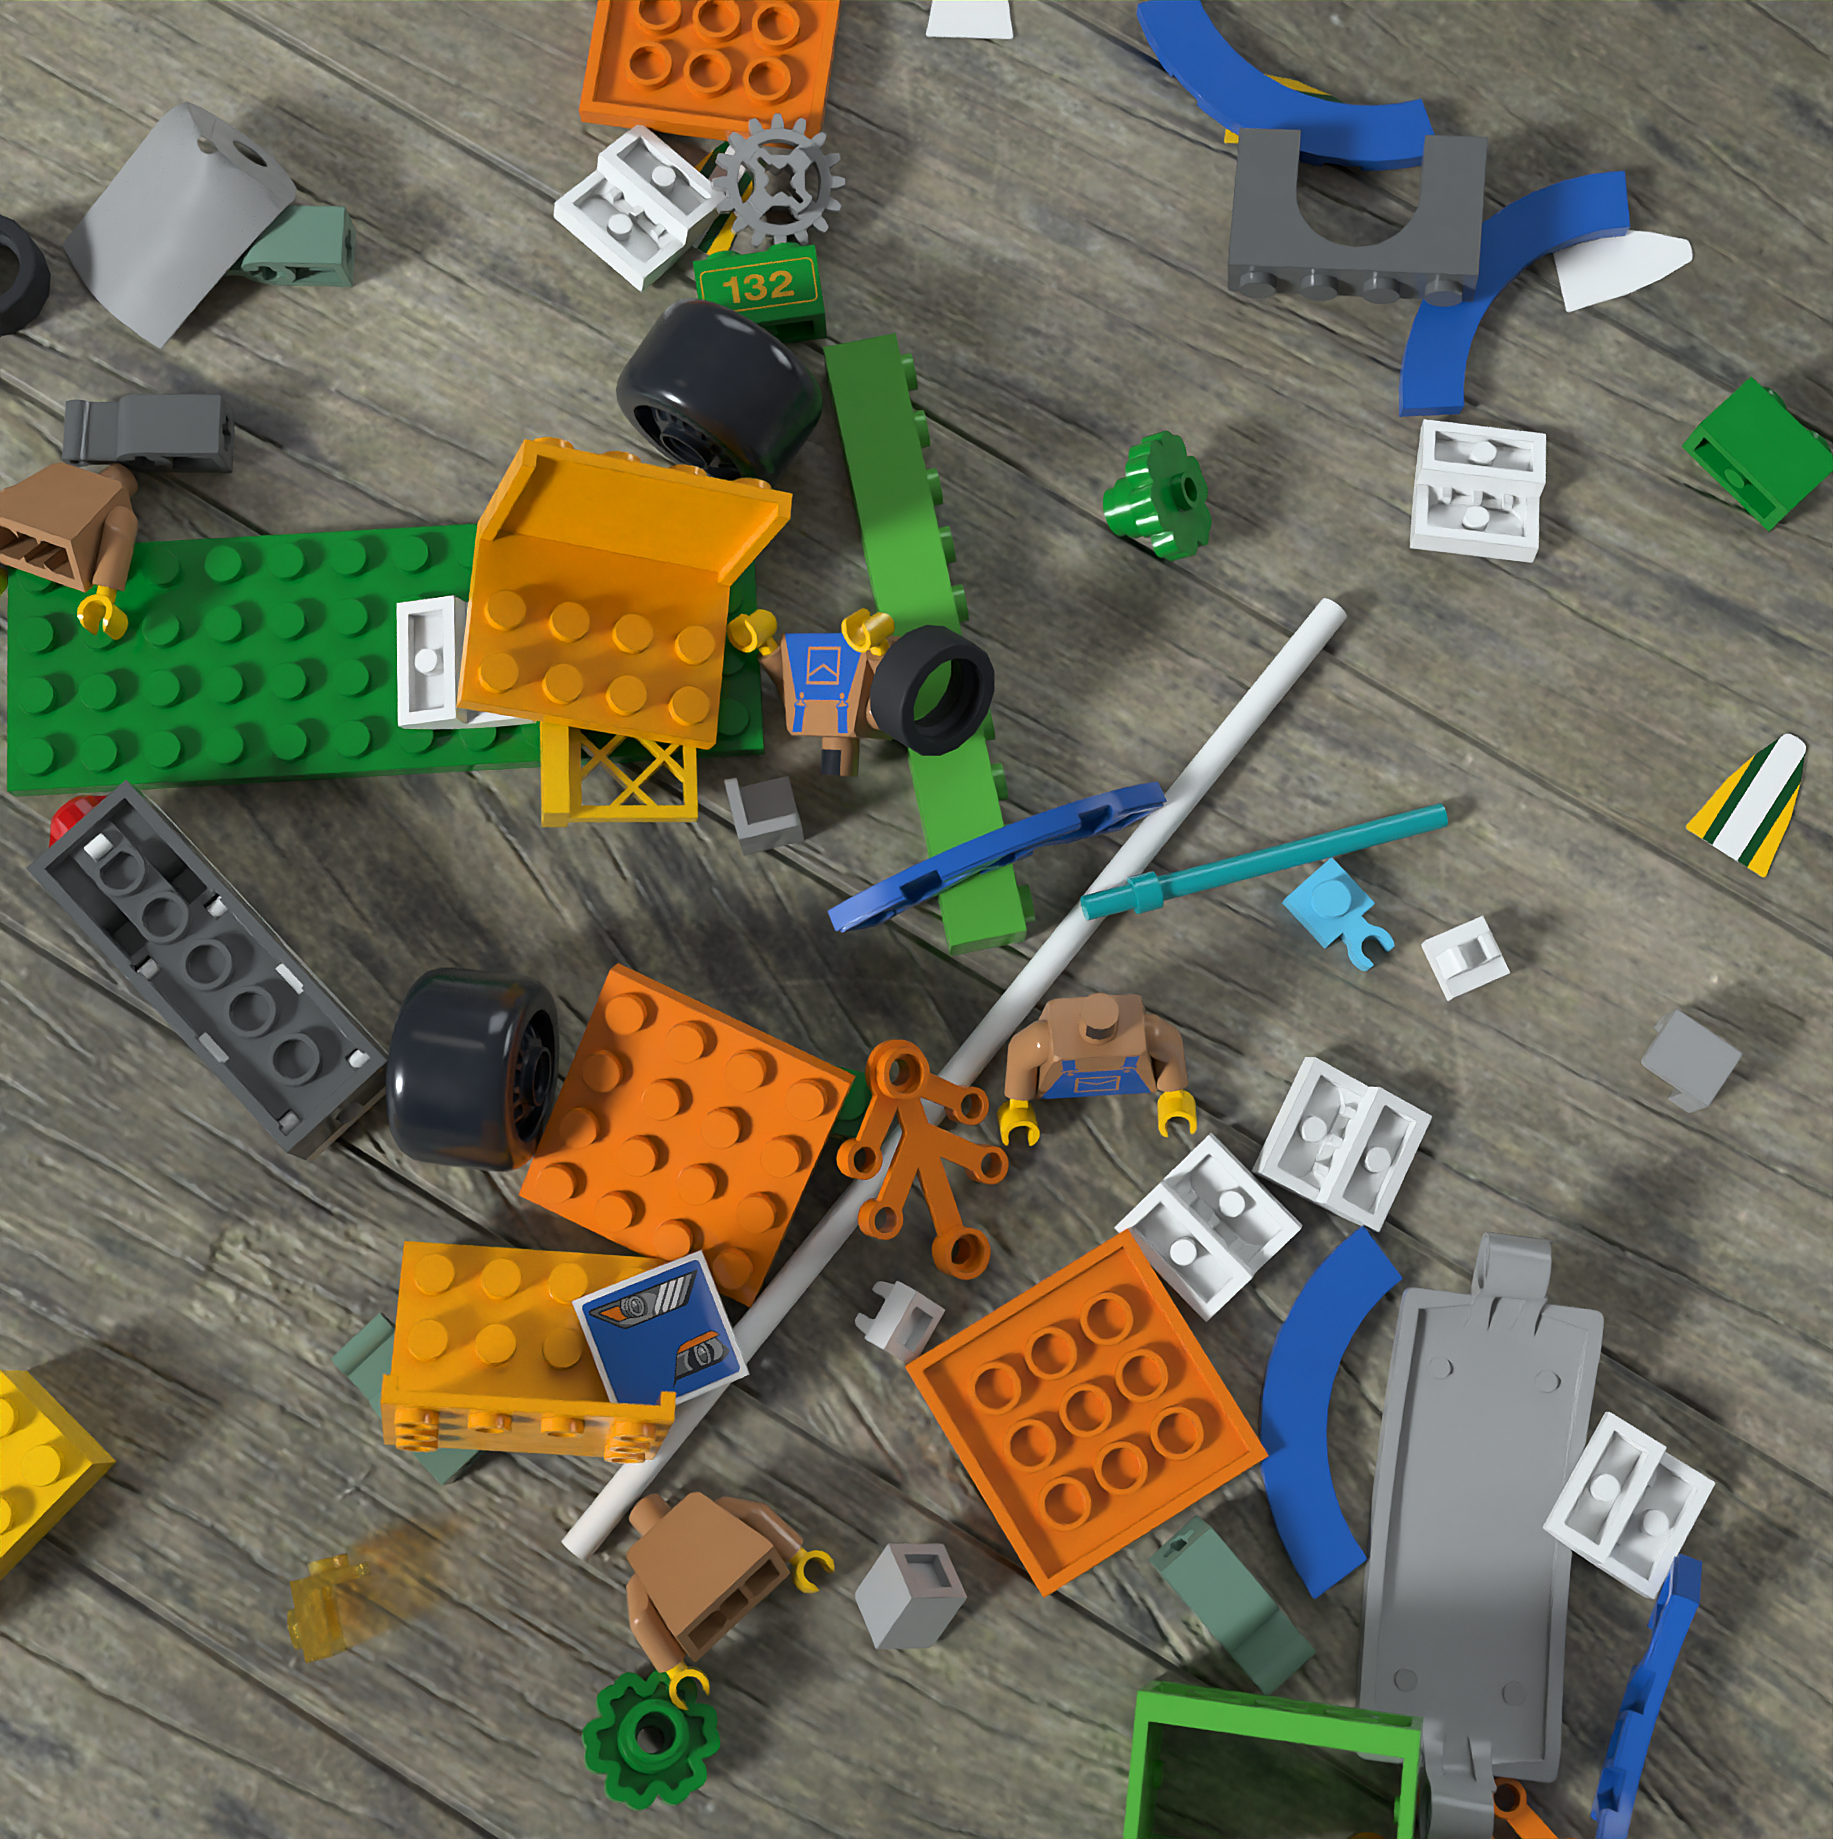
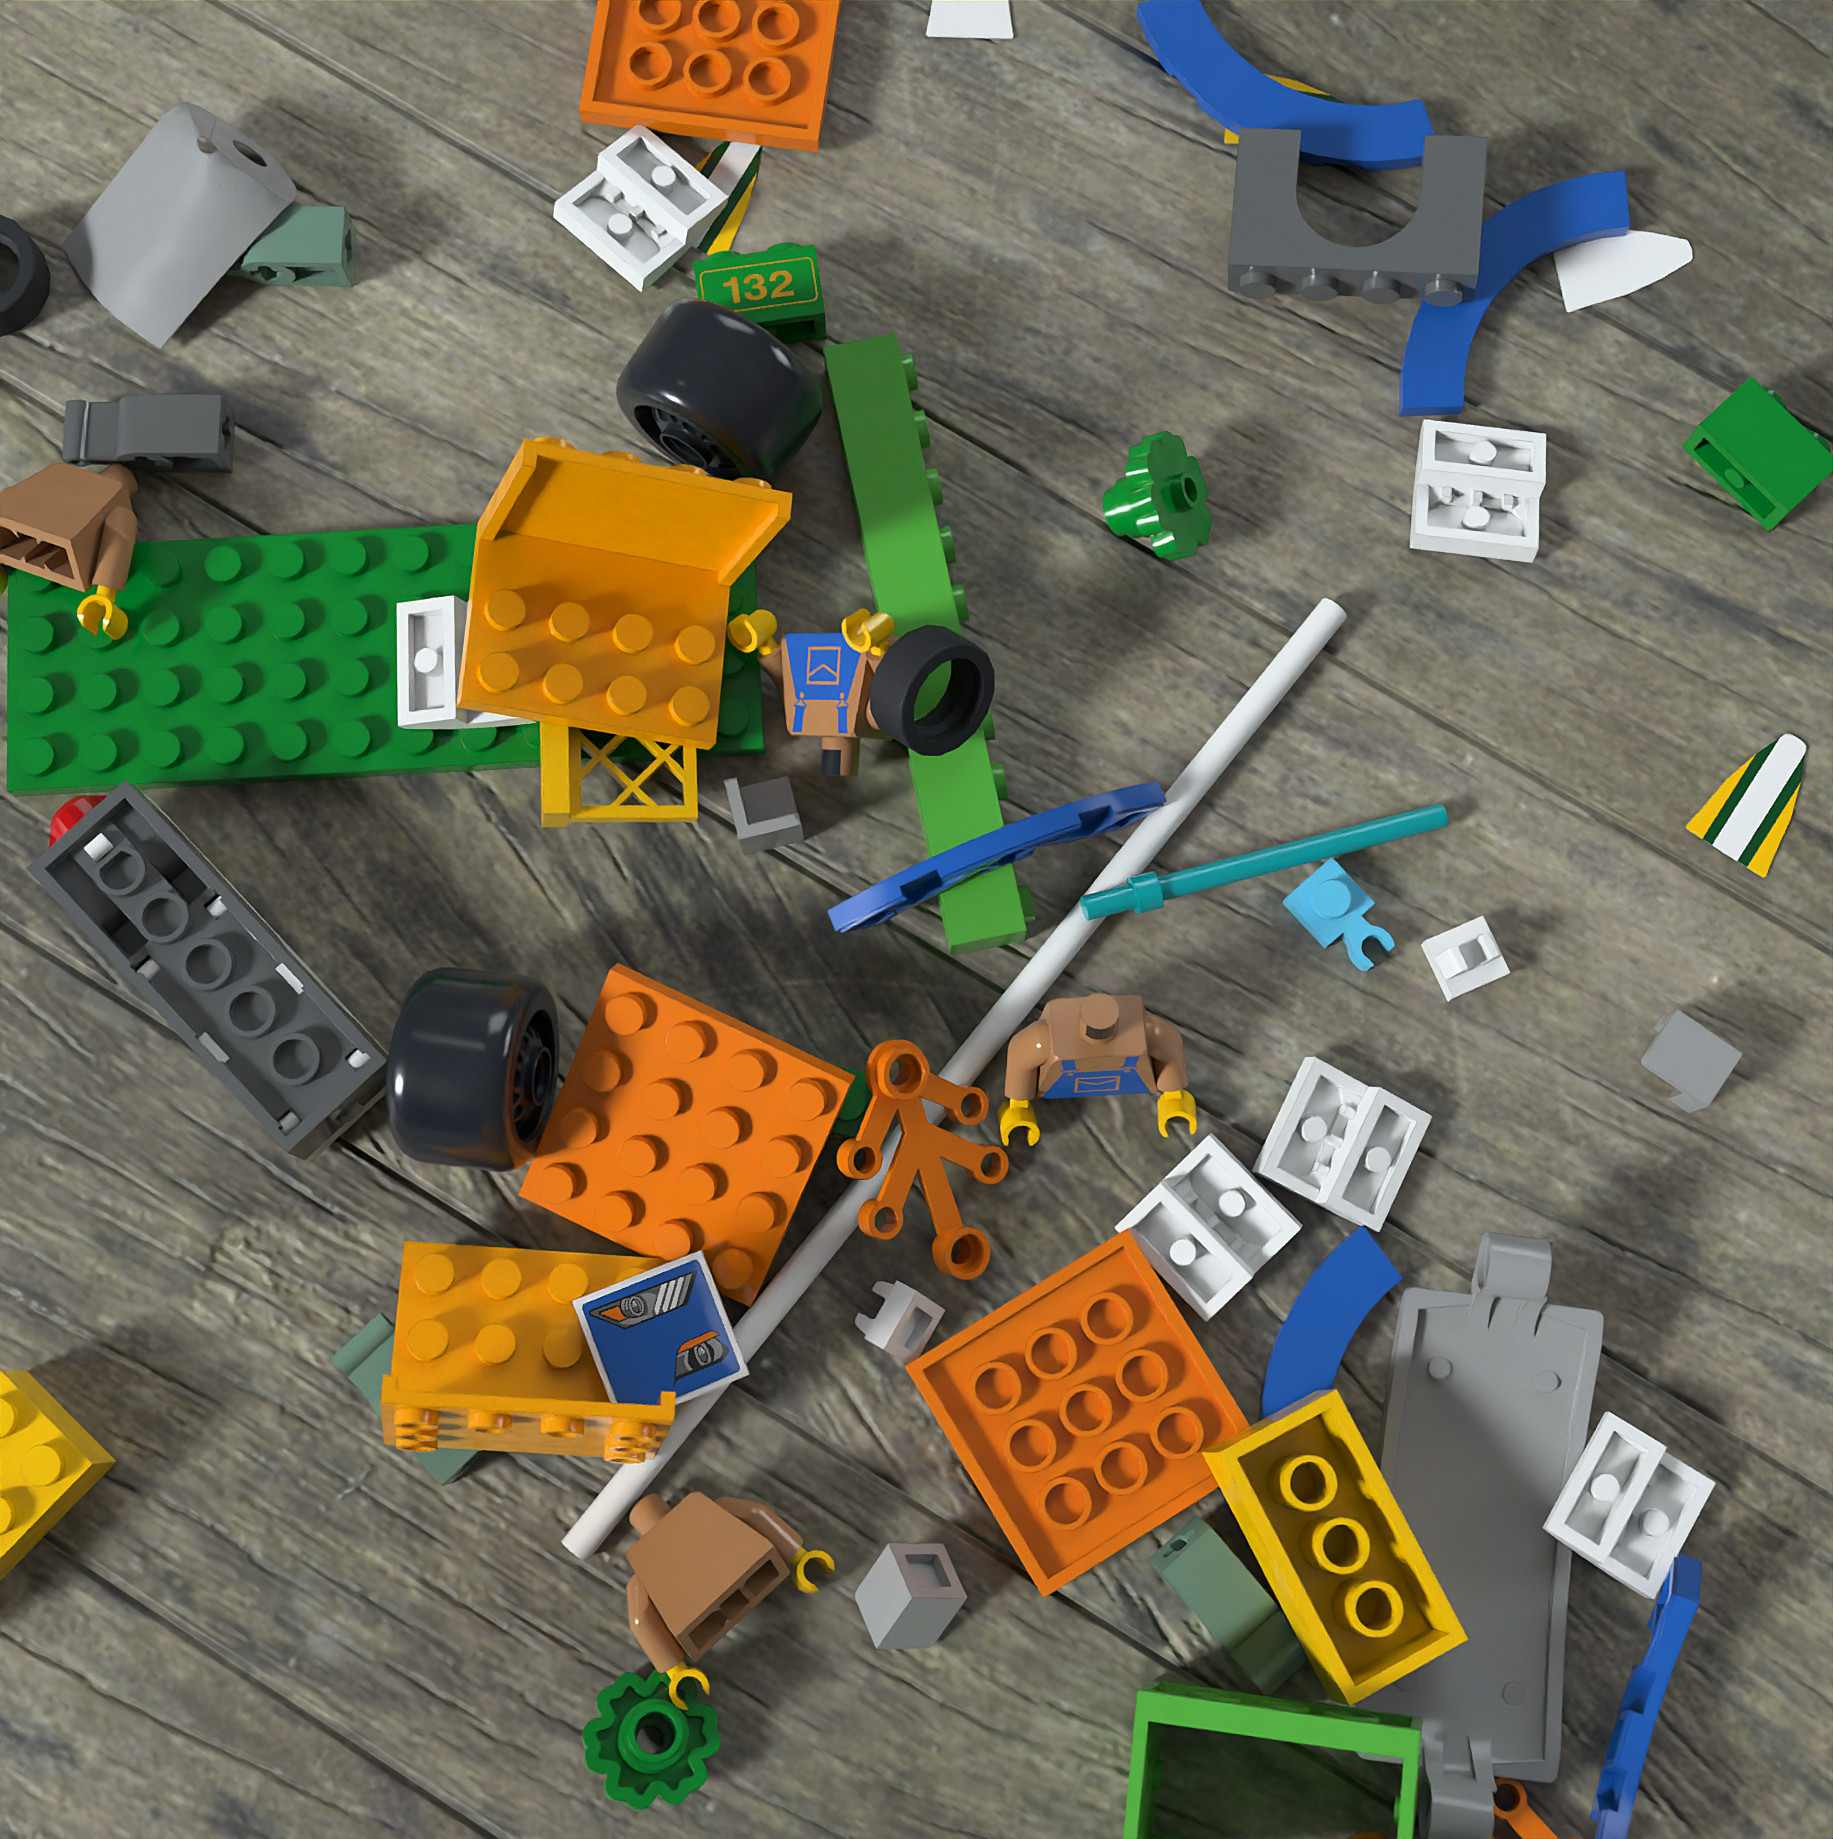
(315, 1616): clear yellow bracket -> none
(757, 160): light grey gear -> none
(1335, 1547): none -> yellow brick

